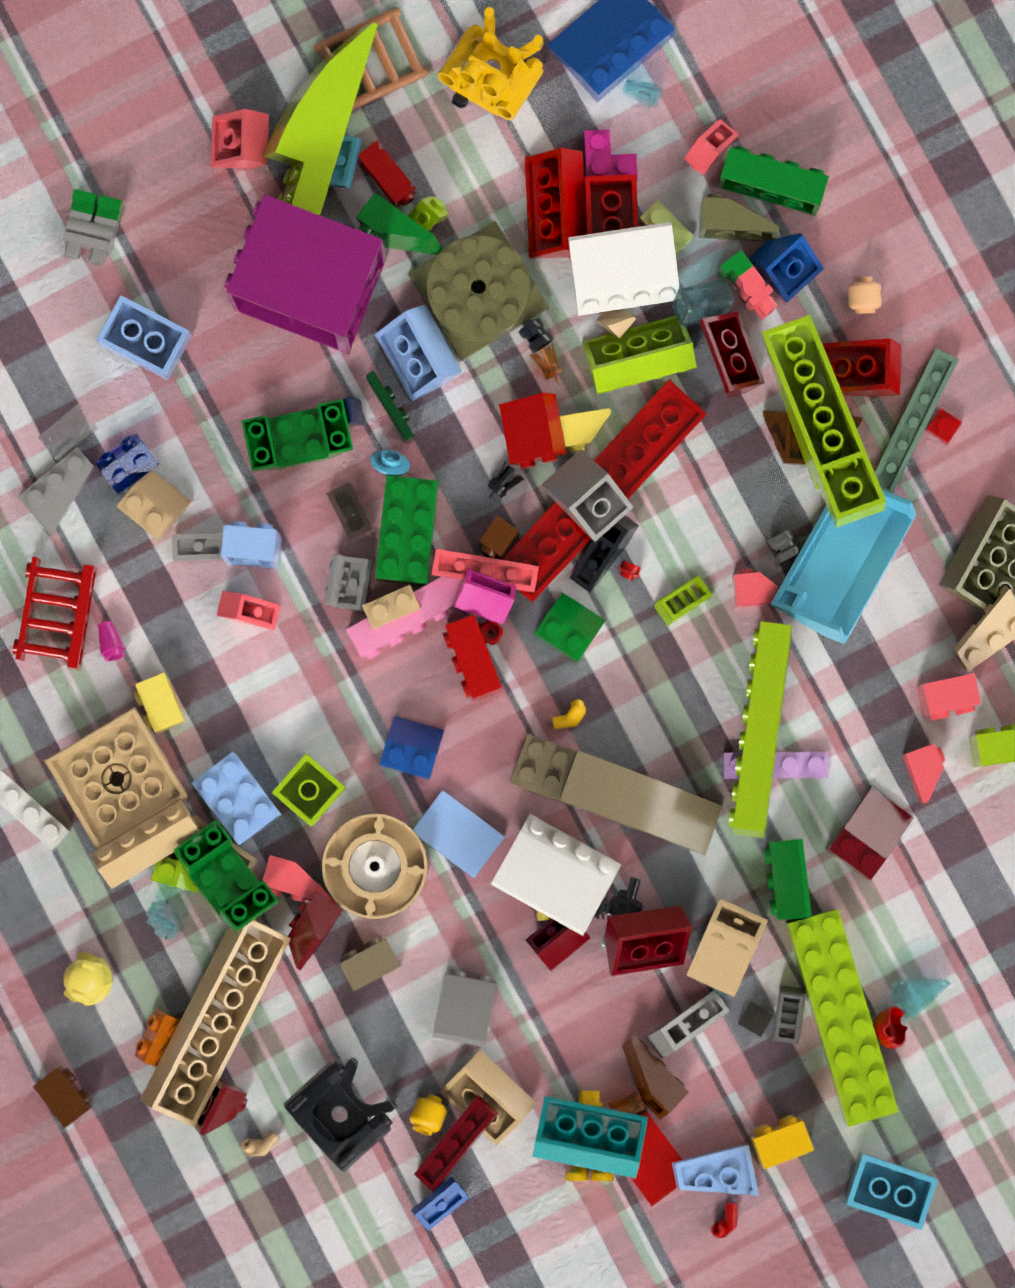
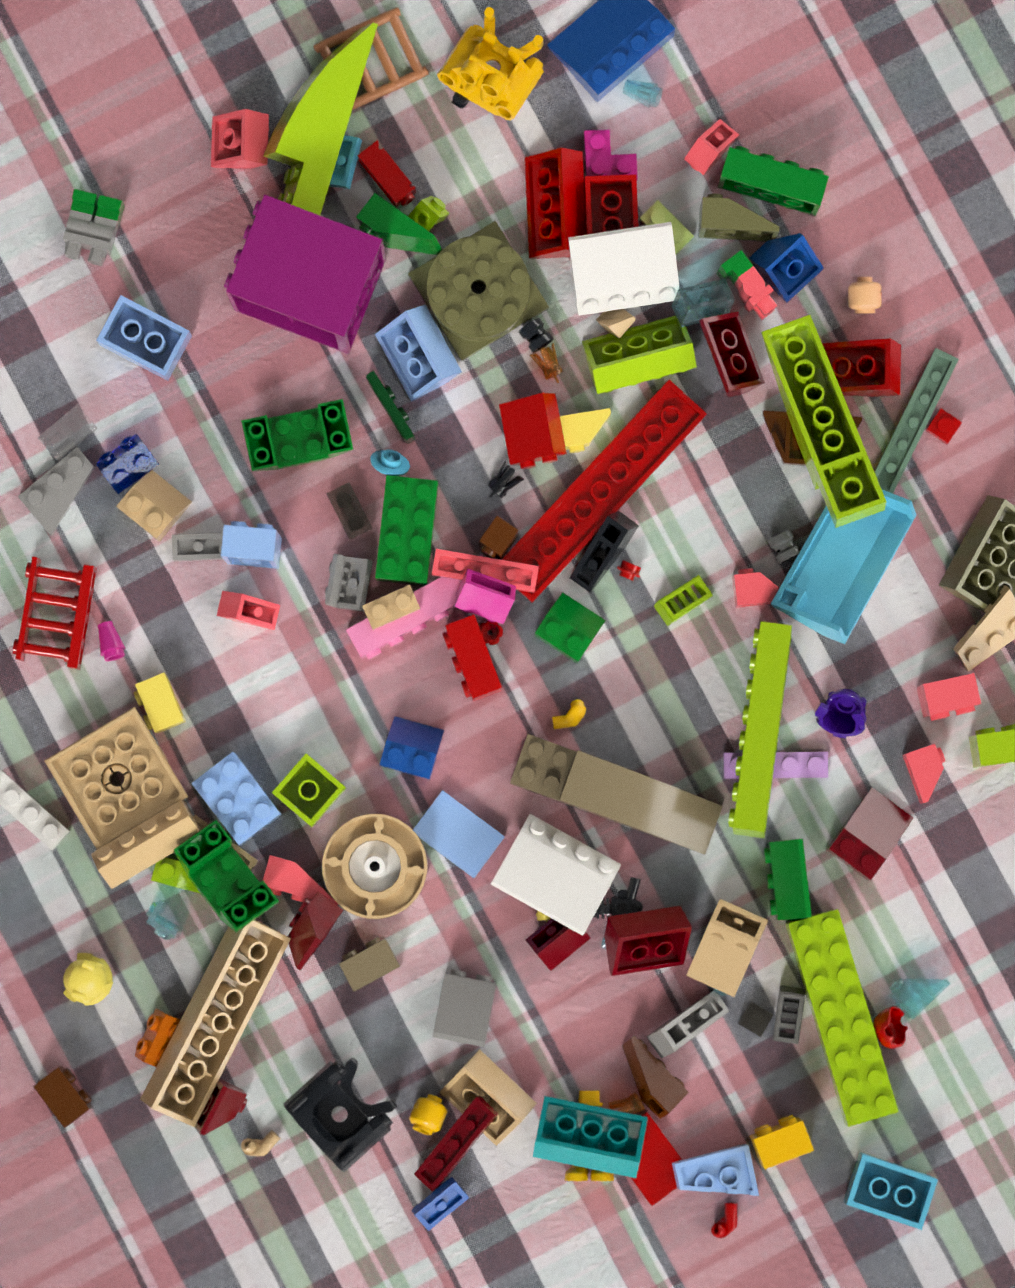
(353, 411): dark blue slope -> none
(587, 495): light grey slope -> none
(842, 713): none -> dark purple helmet

